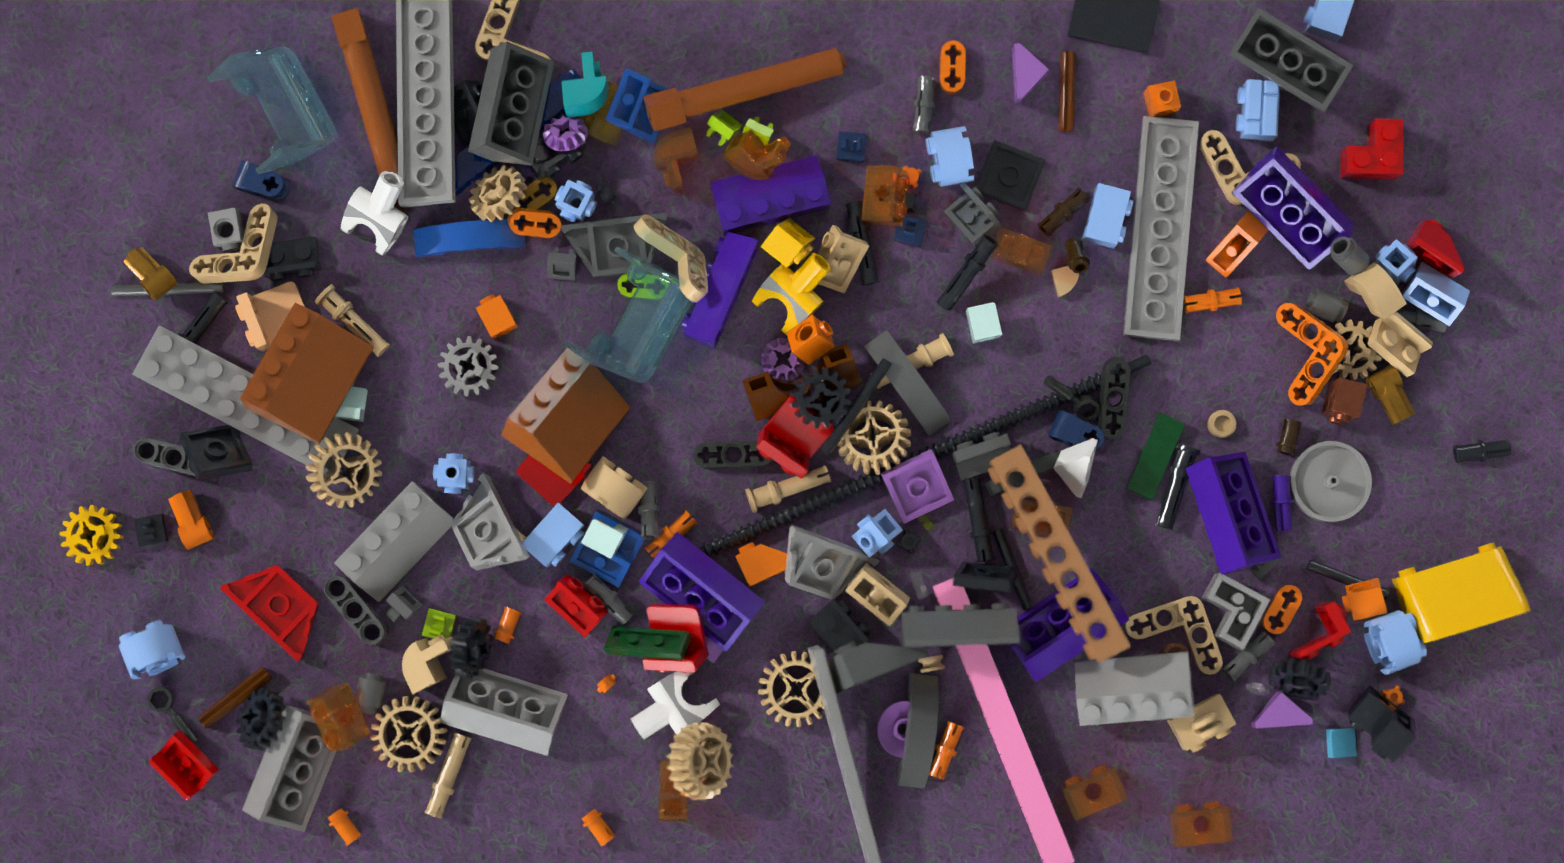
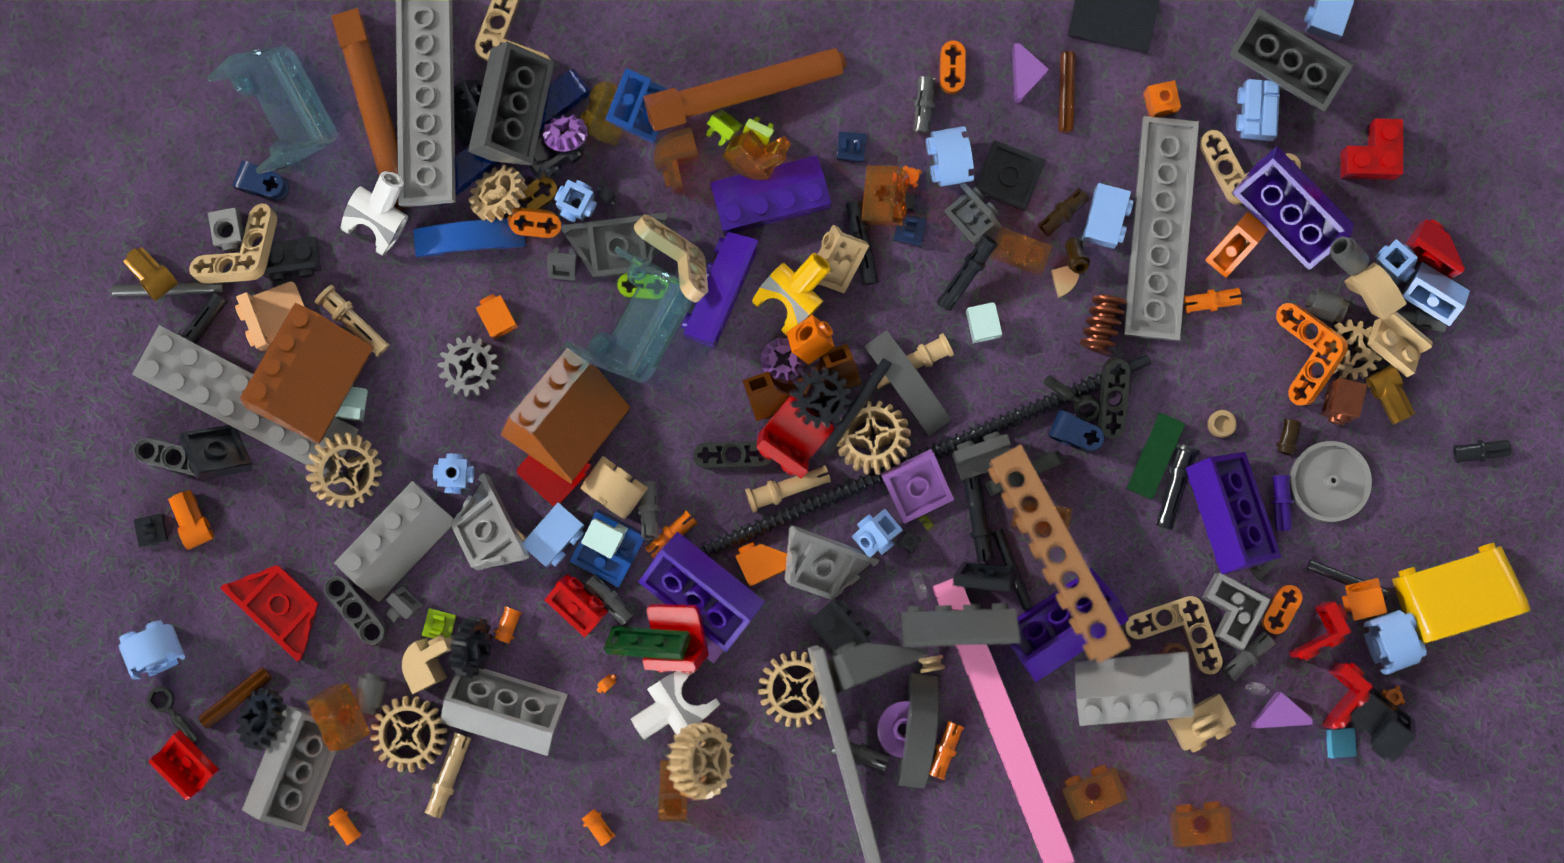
(95, 545): yellow gear -> none
(588, 94): teal brick -> none
(789, 243): yellow brick -> none
(867, 756): none -> dark grey pin
(877, 594): tan brick -> none
(1076, 464): white slope -> none
(1102, 323): none -> copper piece
(1299, 678): black gear -> none
(1358, 694): none -> red bracket

